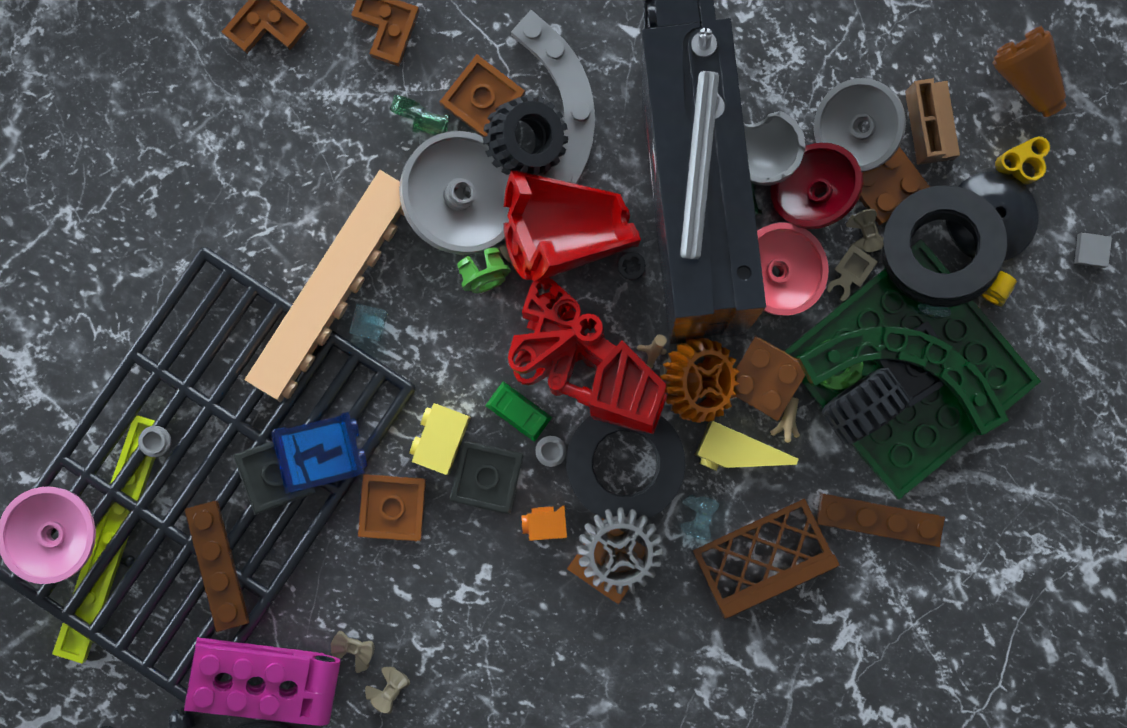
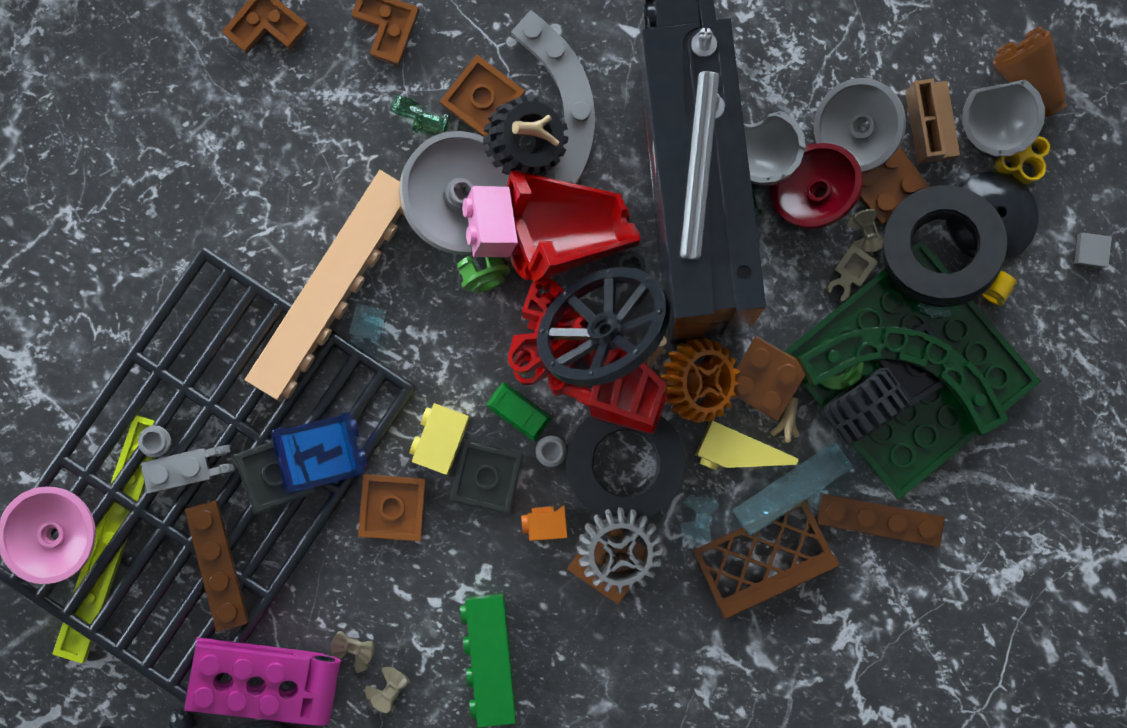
(183, 469): none -> light grey hinge
(489, 660): none -> green brick
(490, 221): none -> bright pink brick
(535, 129): none -> tan bar
(604, 330): none -> black wheel
(792, 489): none -> clear light blue tile
(801, 268): coral dish -> none
(1004, 117): none -> light grey cylinder

